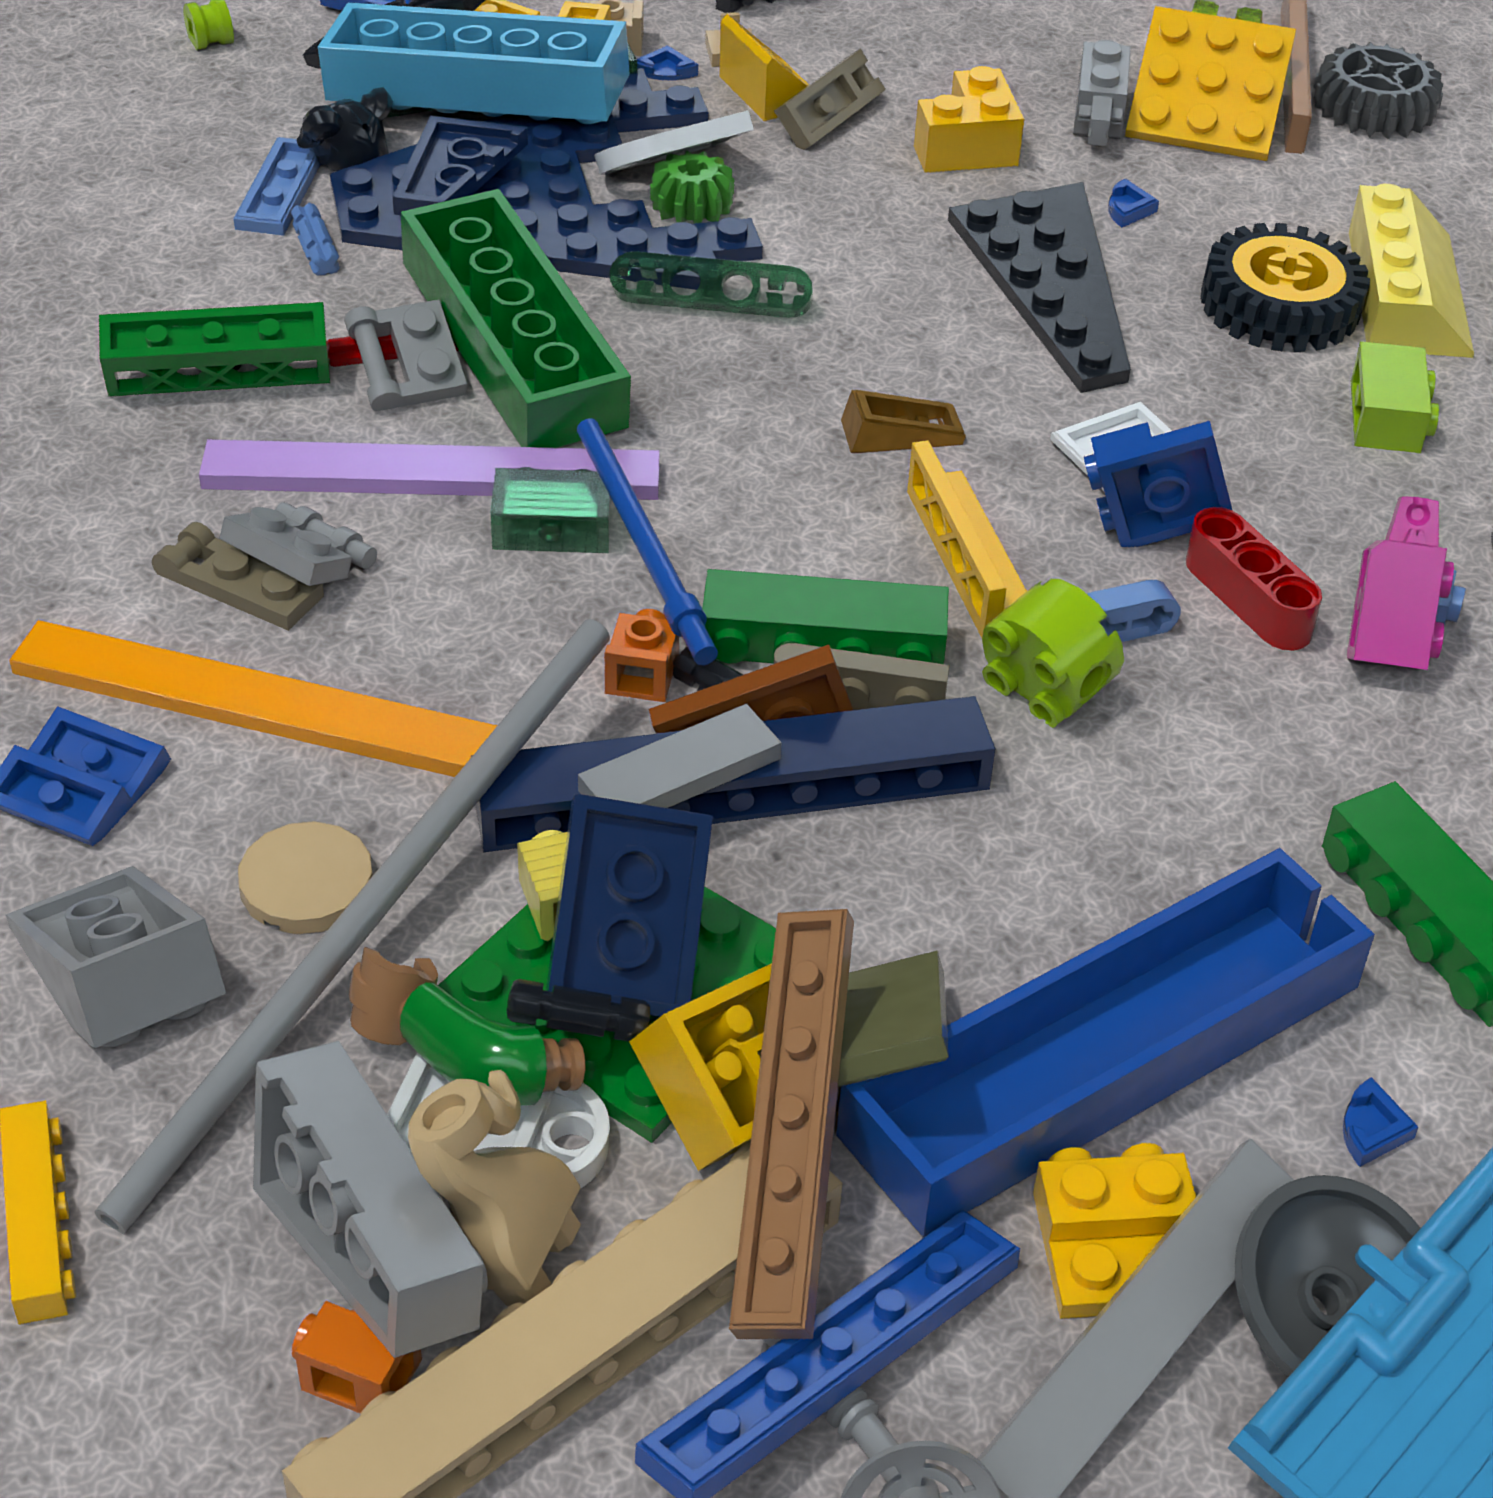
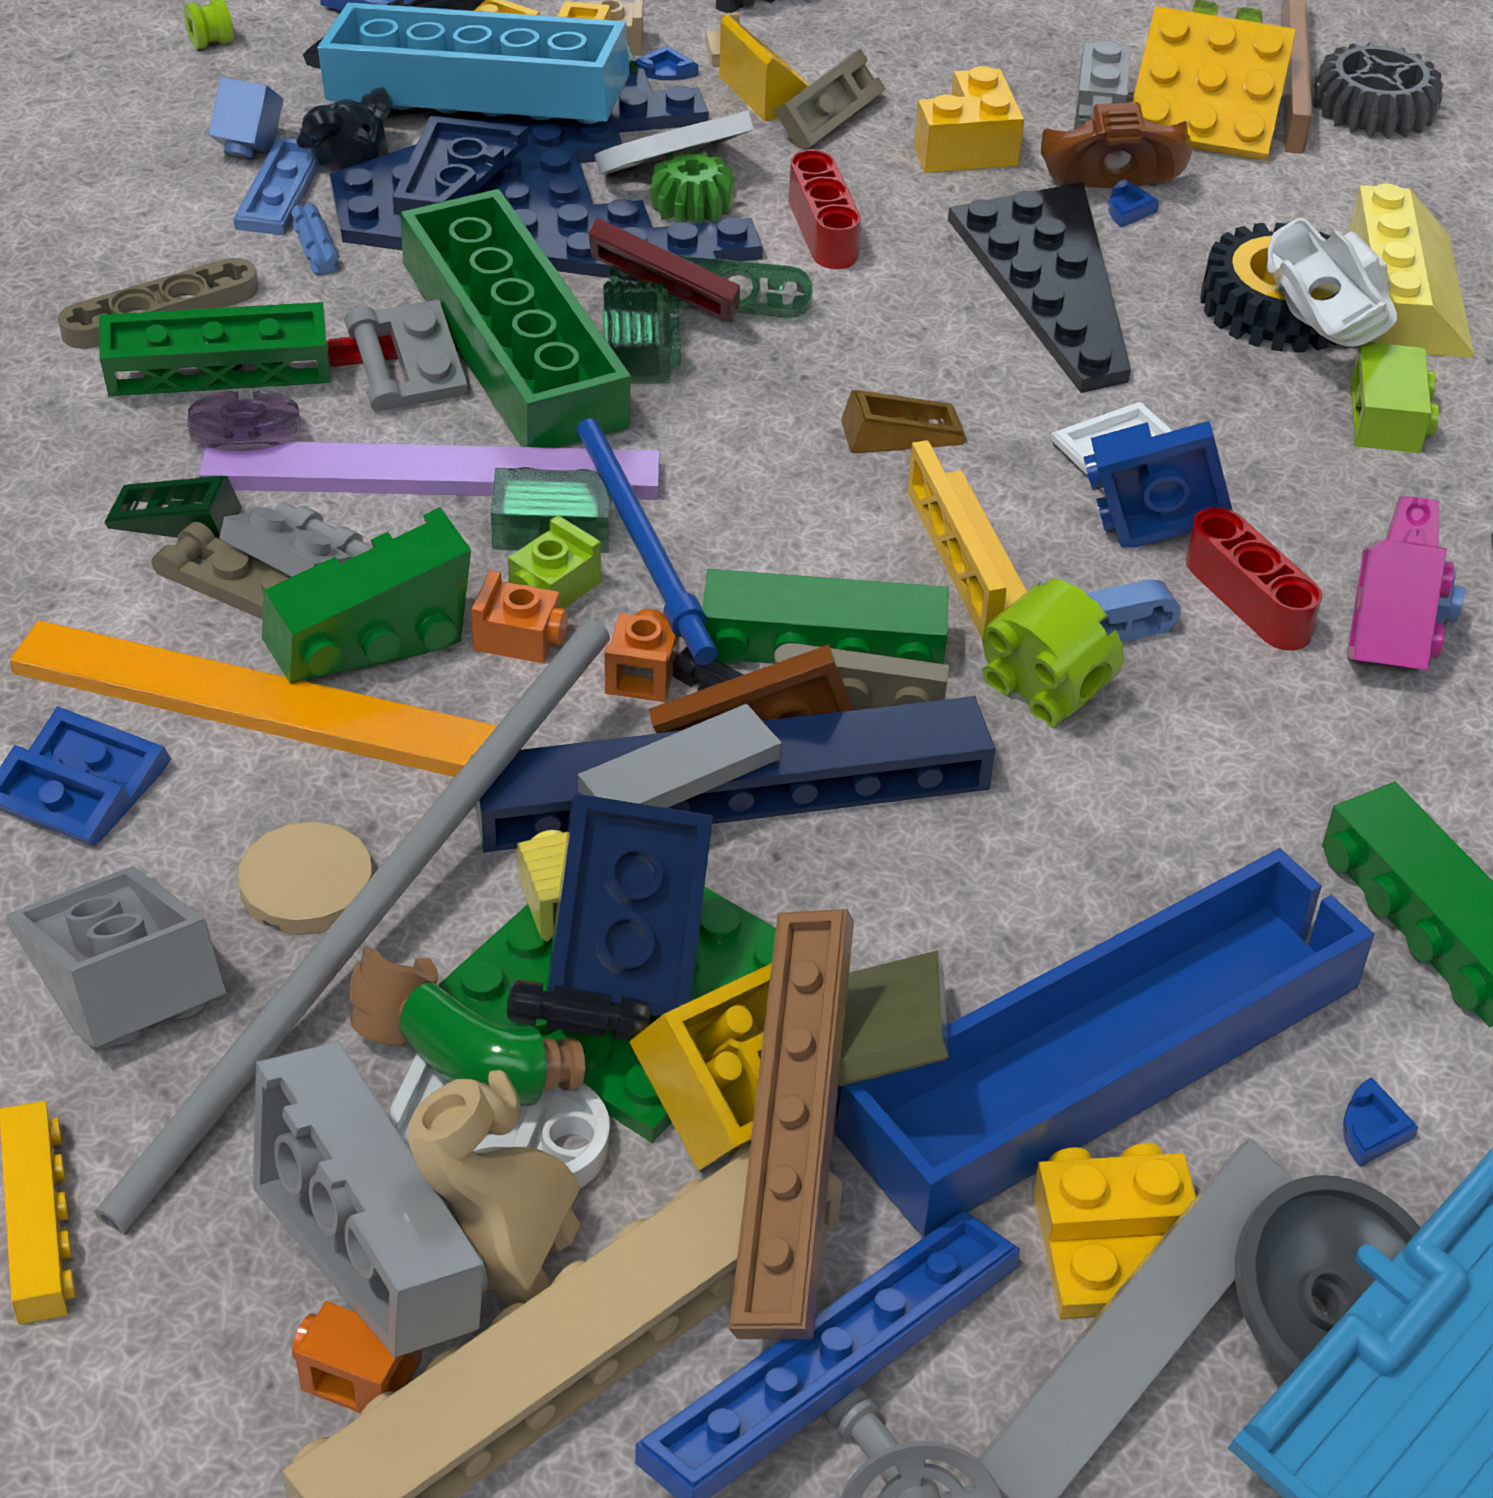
(188, 501): none -> dark green slope
(218, 425): none -> clear purple tile
(229, 279): none -> dark tan beam
(245, 117): none -> medium blue brick
(374, 607): none -> green wedge
(517, 620): none -> orange brick
(559, 561): none -> lime brick
(642, 329): none -> clear green brick
(655, 264): none -> dark red tile
(824, 209): none -> red beam
(1117, 147): none -> dark orange piece
(1303, 260): none -> white piece

